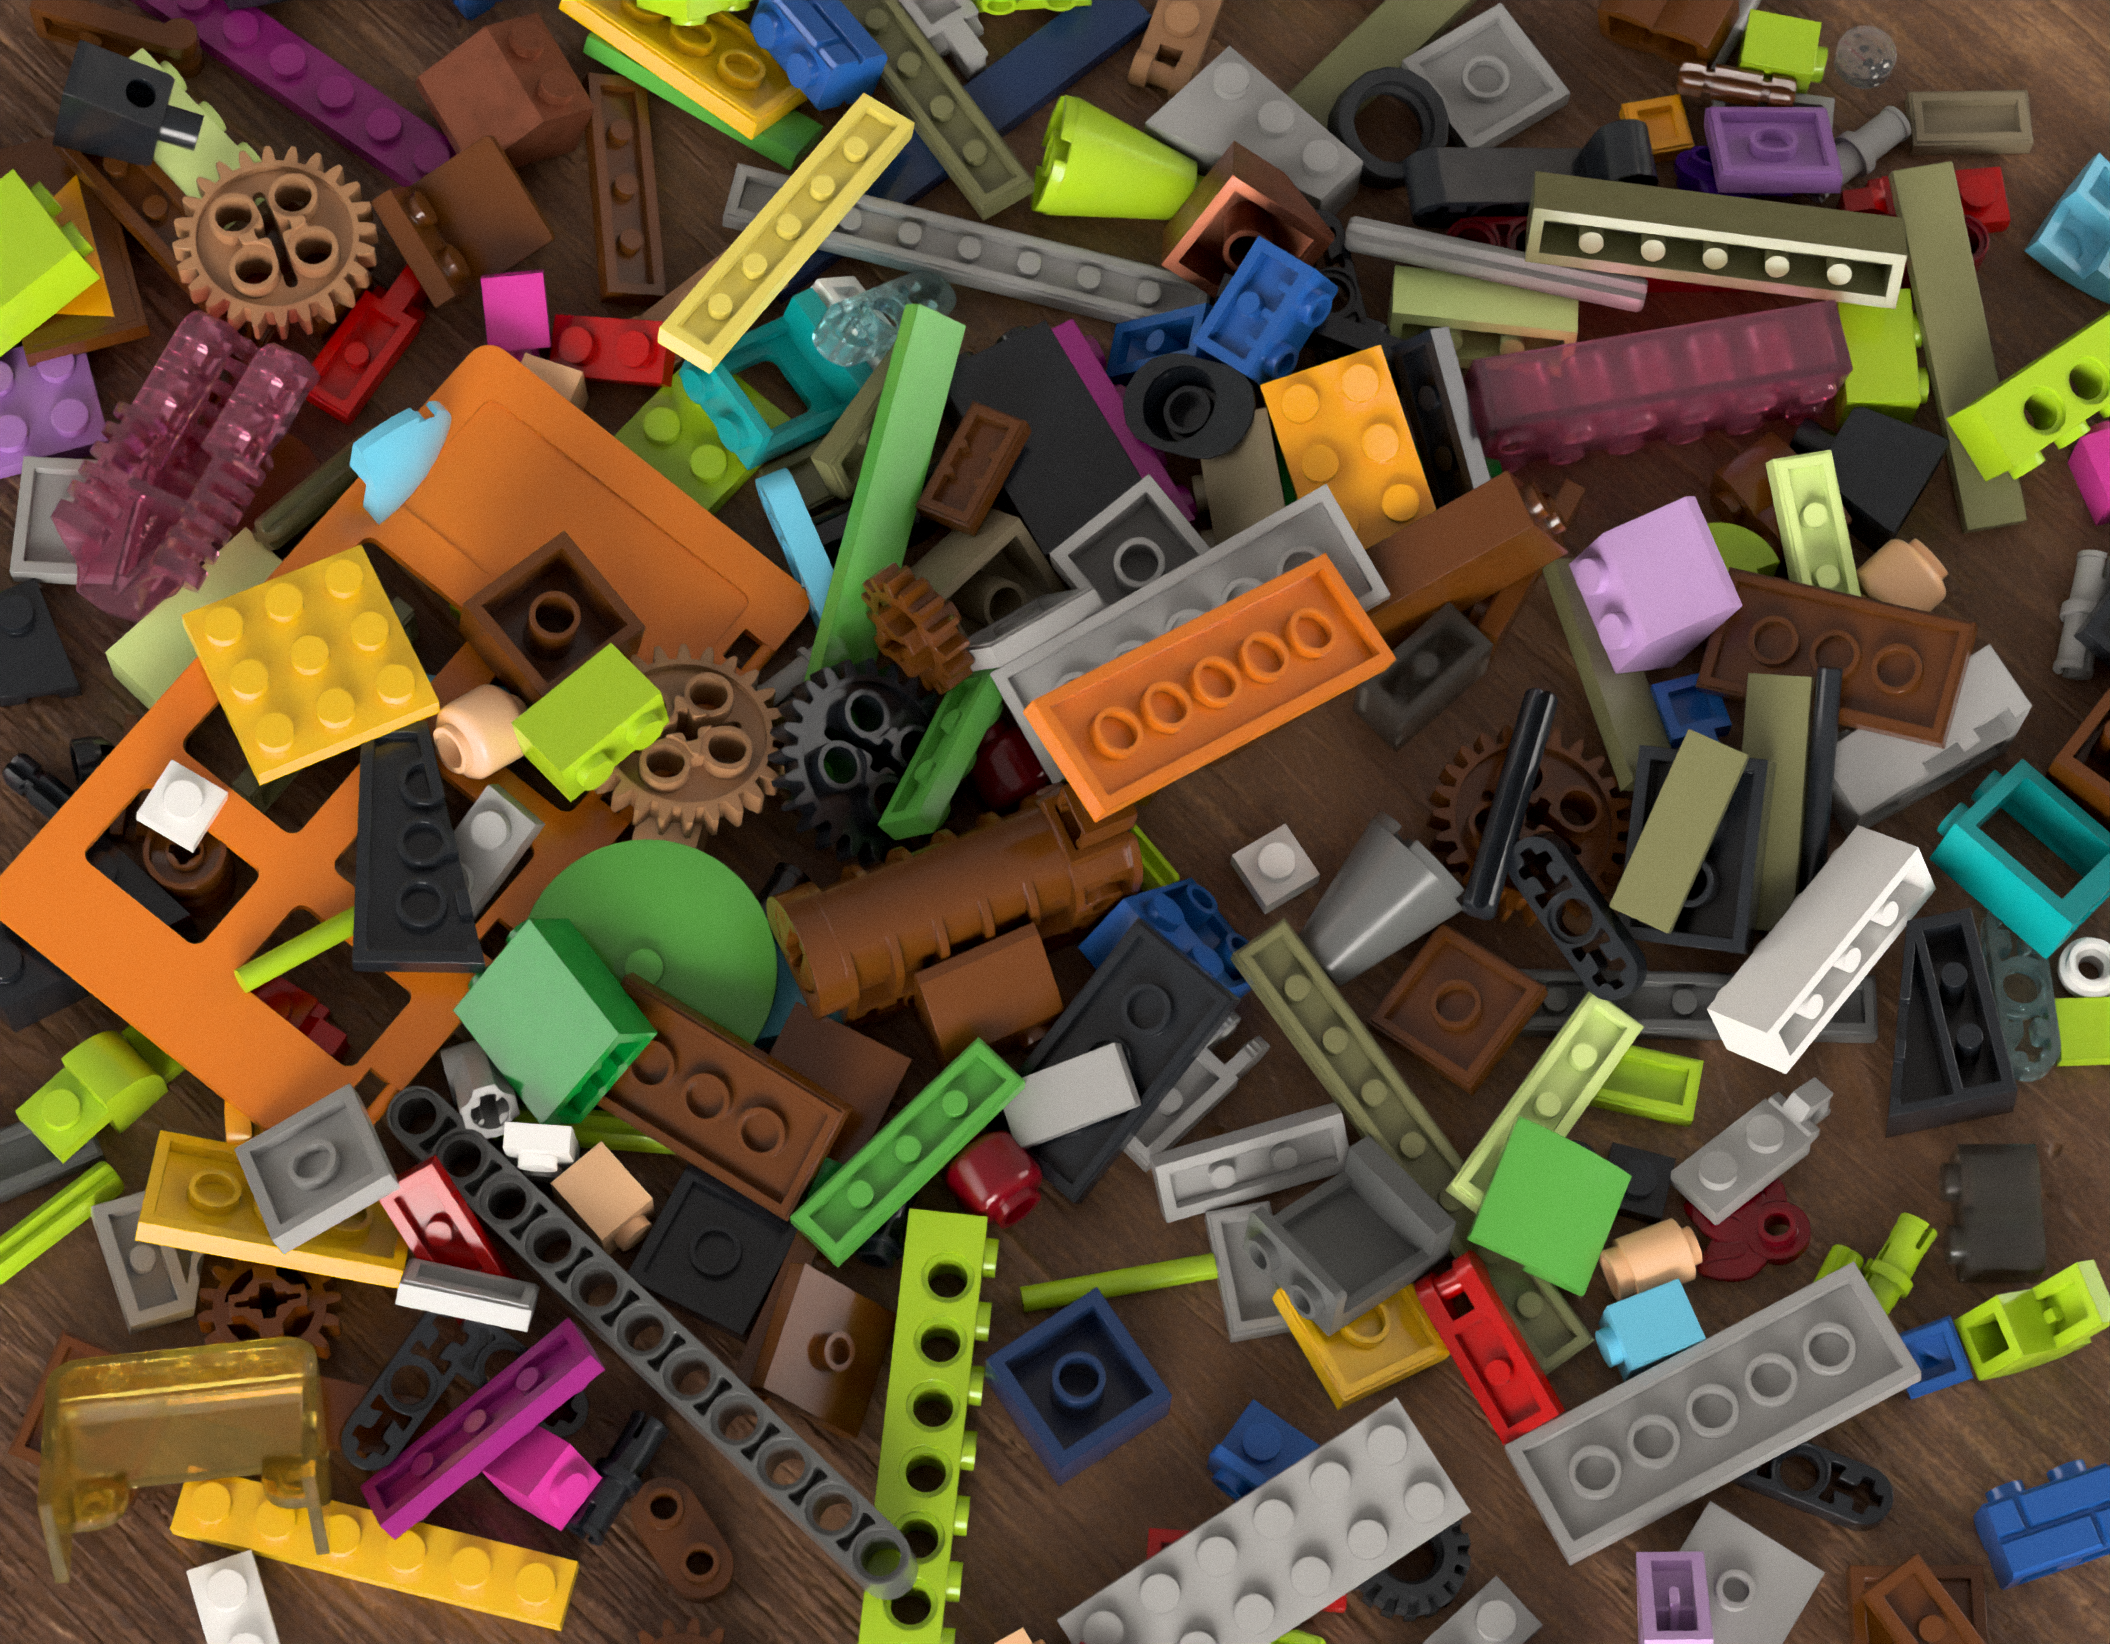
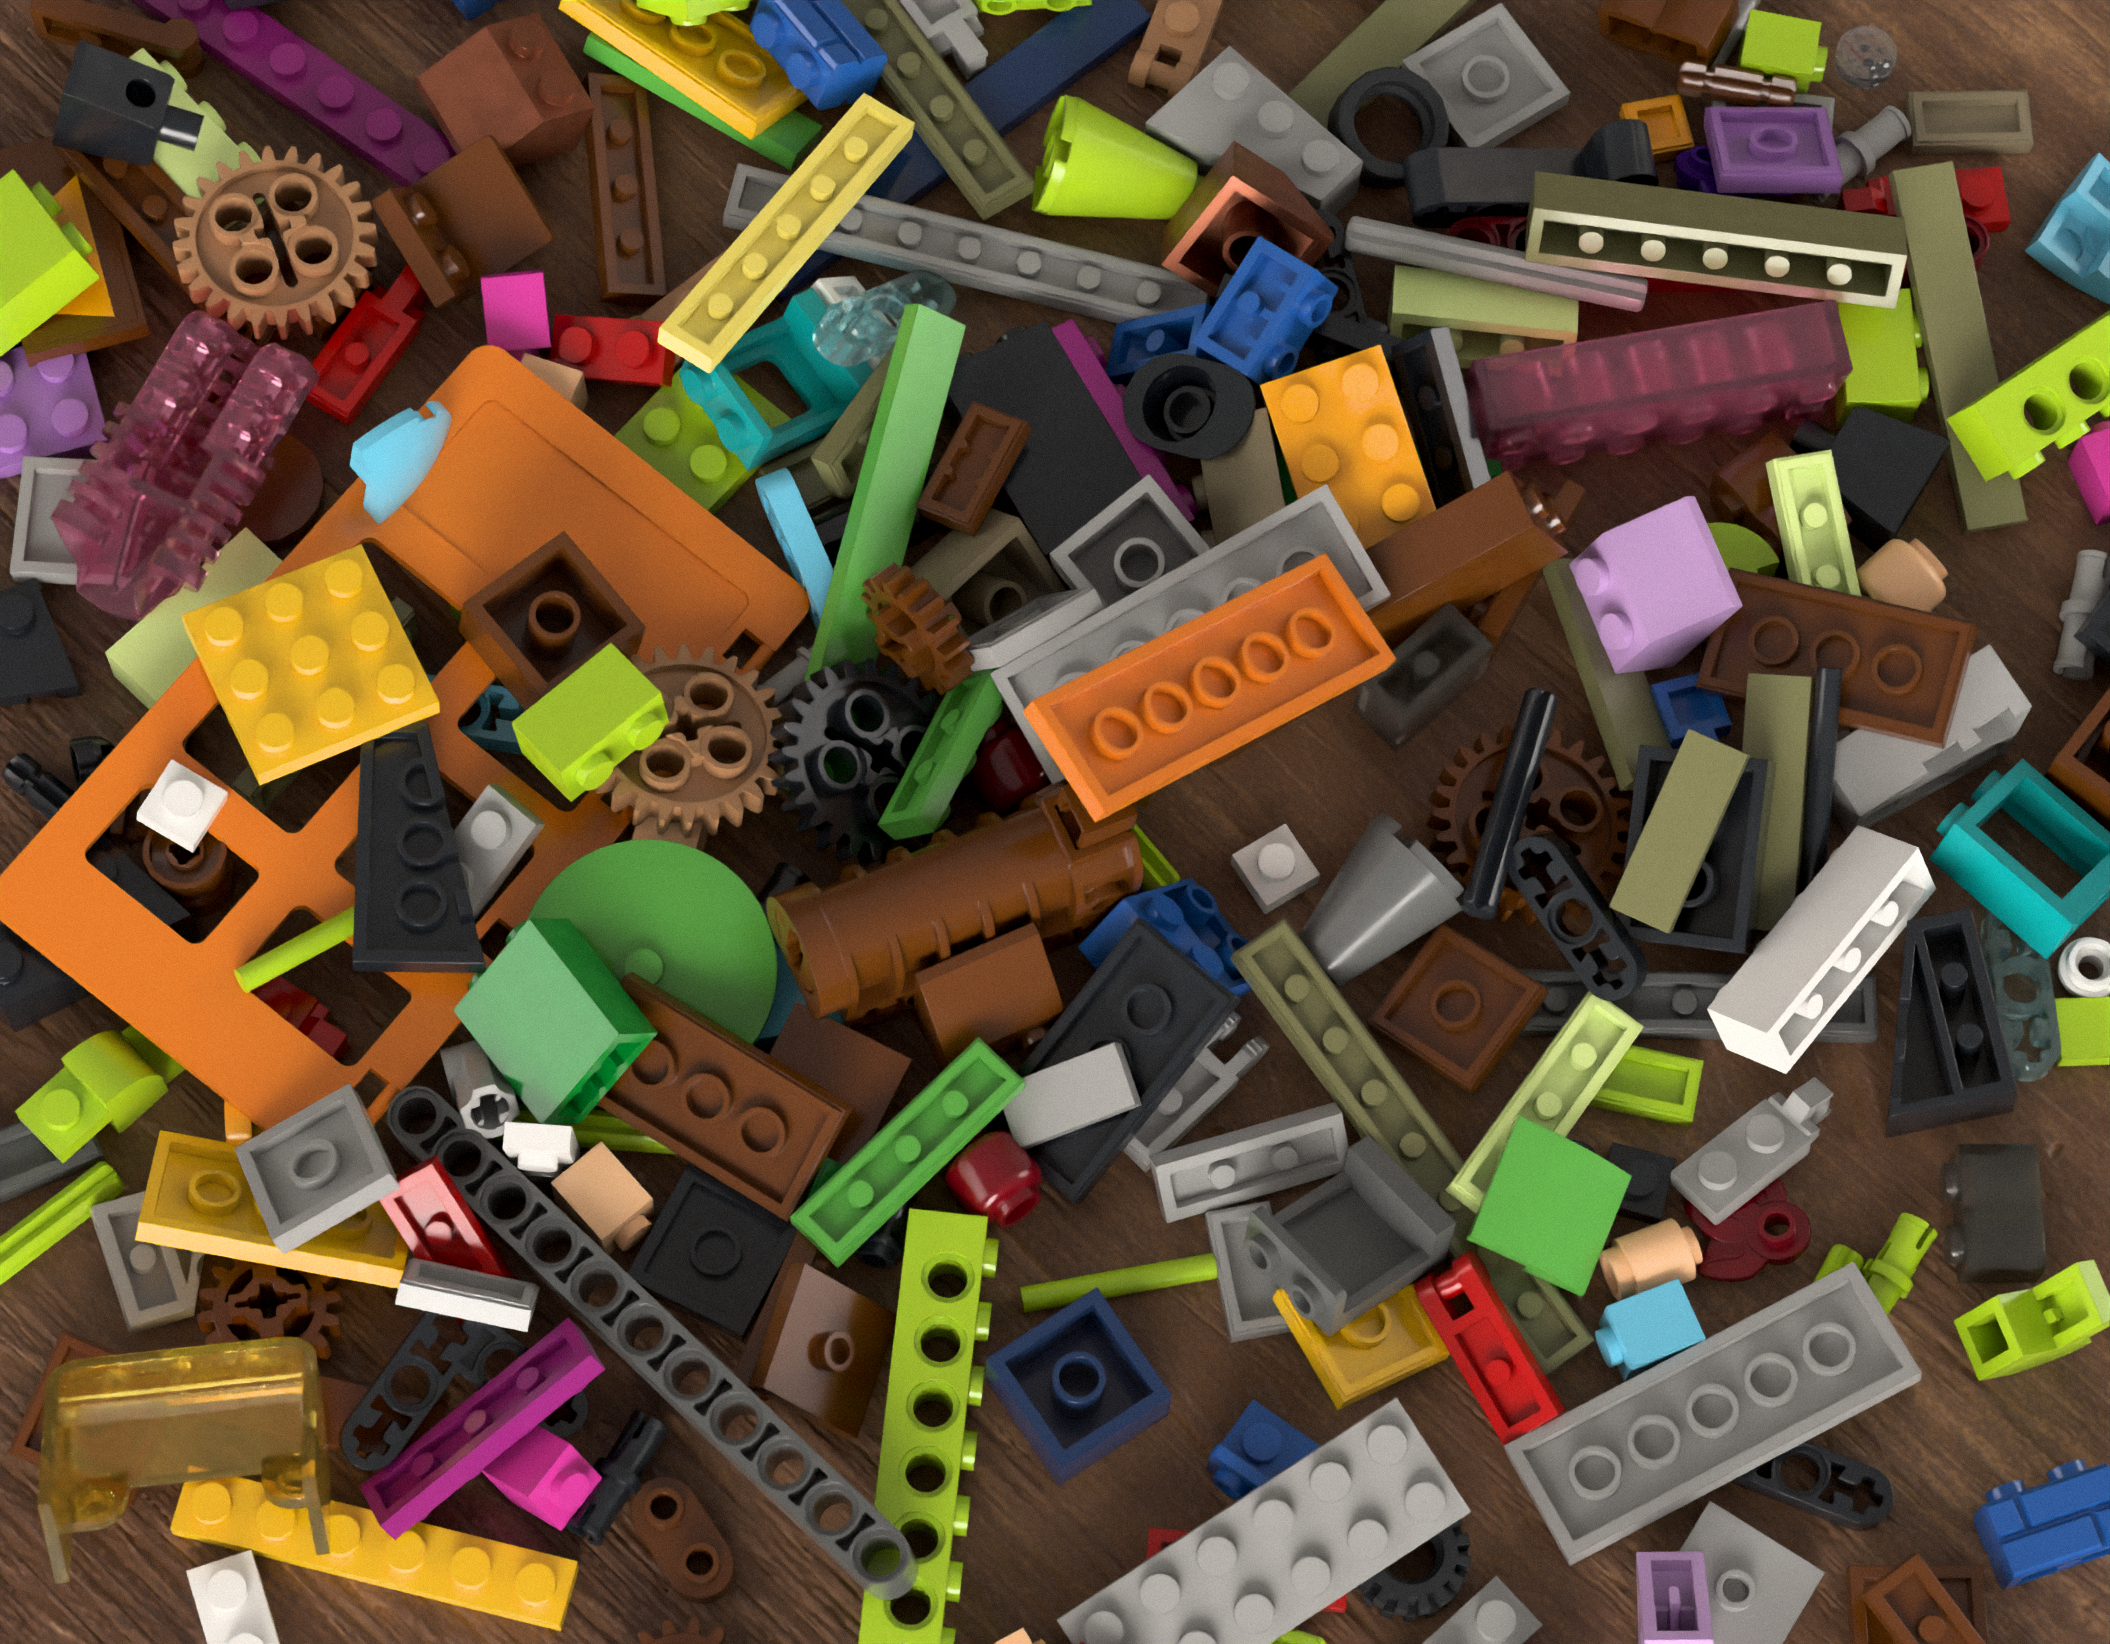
(306, 500): olive axle -> none
(477, 732): light nougat head -> none
(1938, 1356): blue tile -> none

